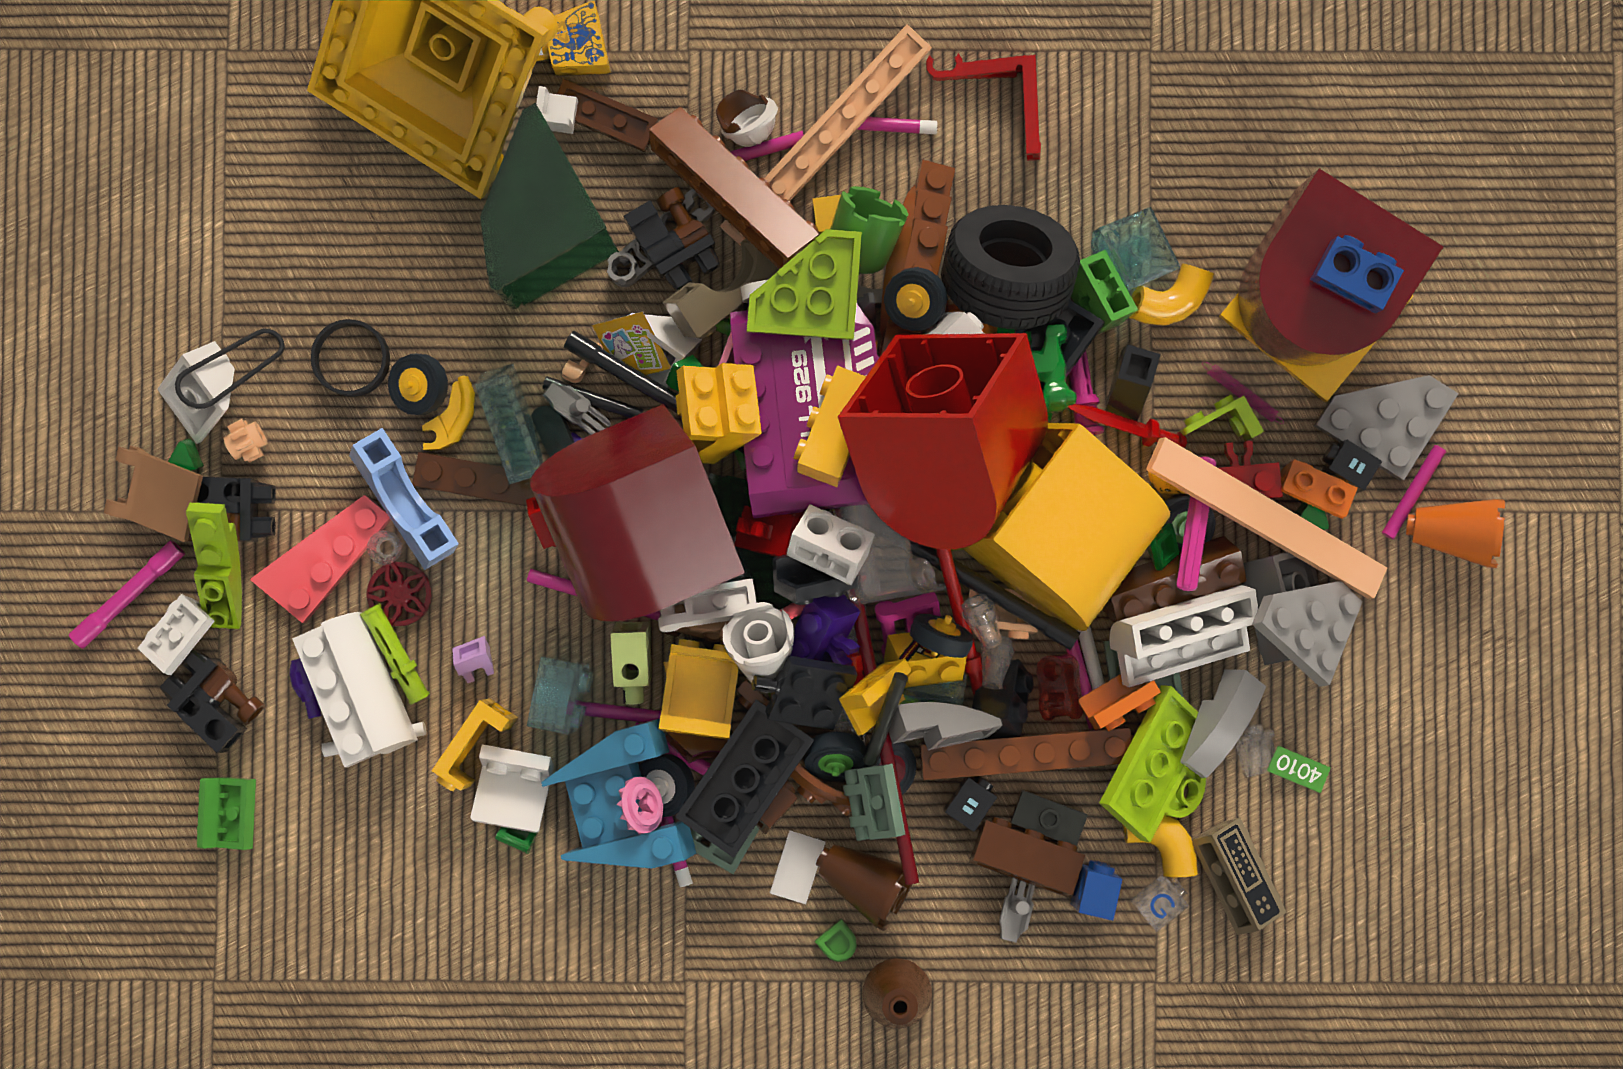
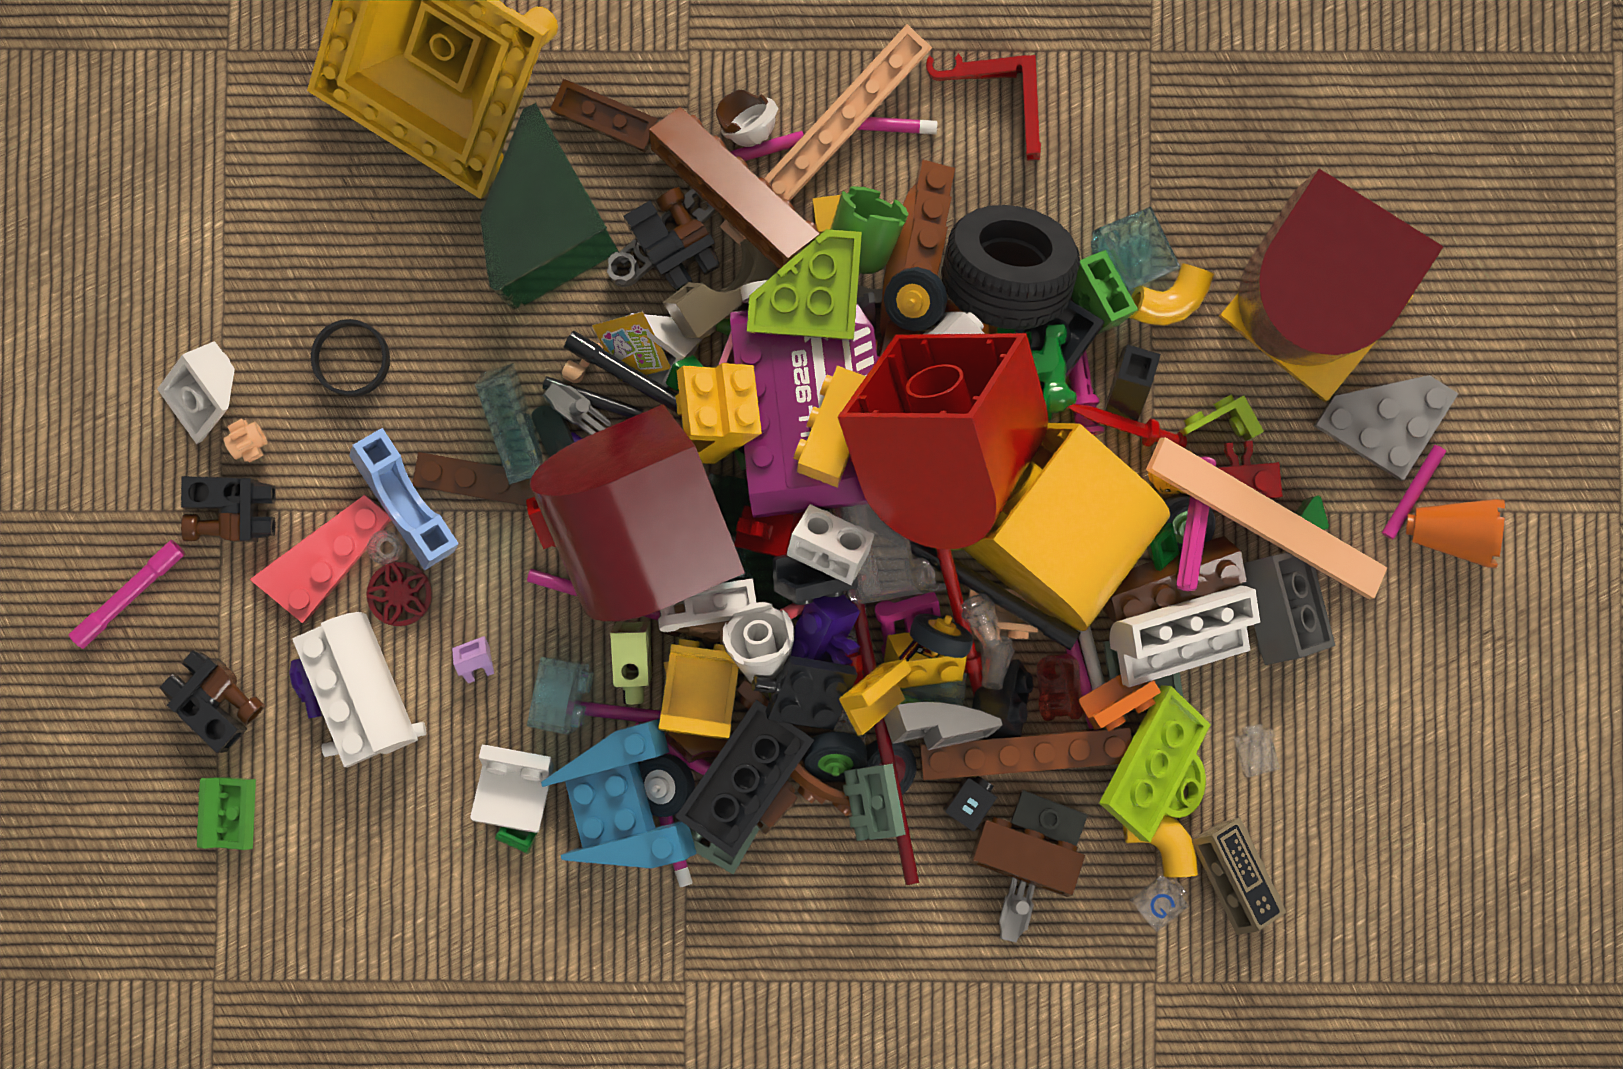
(156, 494): medium nougat flag -> none
(176, 634): white bracket -> none
(186, 455): green slope -> none
(218, 563): lime slope -> none
(220, 353): black piece -> none
(402, 667): lime pin -> none
(417, 384): black wheel -> none
(448, 766): yellow panel -> none
(455, 419): yellow piece -> none
(557, 110): white panel -> none
(578, 43): torso -> none
(650, 803): bright pink gear -> none
(797, 867): white sticker -> none
(837, 942): bright green tile -> none
(865, 881): reddish brown cone -> none
(885, 718): pearl dark grey bar -> none
(893, 982): reddish brown cone -> none
(1097, 890): blue brick -> none
(1222, 721): light grey slope -> none
(1240, 395): dark pink piece -> none
(1299, 769): bright green sticker -> none
(1310, 626): light grey plate -> none
(1317, 488): orange bracket -> none
(1350, 464): black brick -> none
(1354, 283): blue brick -> none

